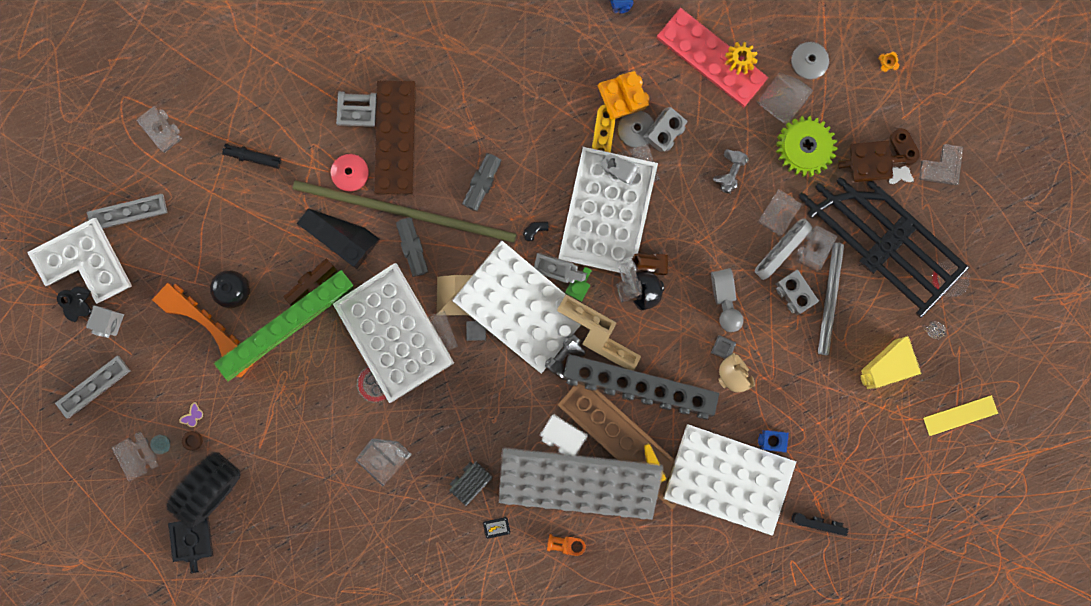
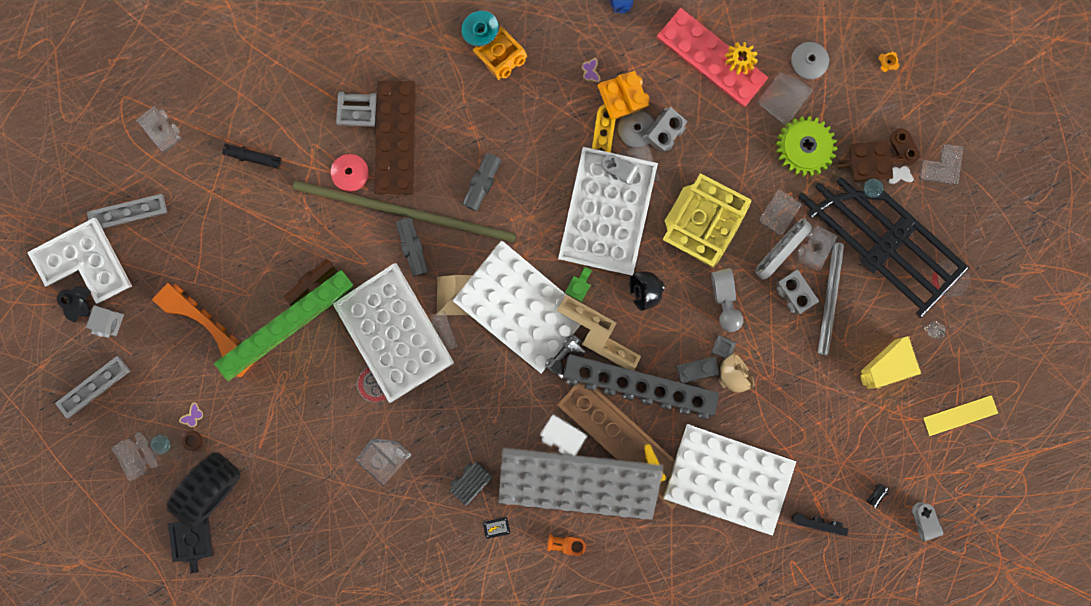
(229, 289): black cylinder -> none
(342, 237): black wedge -> none
(475, 331): flat silver tile -> none
(477, 21): none -> teal dish
(501, 54): none -> light orange plate
(533, 228): black arm -> none
(558, 269): light grey hinge -> none
(590, 73): none -> medium lavender sticker
(630, 285): clear plate -> none
(652, 263): reddish brown piece -> none
(697, 370): none -> dark grey brick
(705, 219): none -> light yellow slope
(728, 181): flat silver piece -> none
(782, 441): blue brick -> none
(873, 188): none -> clear light blue plate
(877, 495): none -> black pin
(927, 524): none -> light grey piece

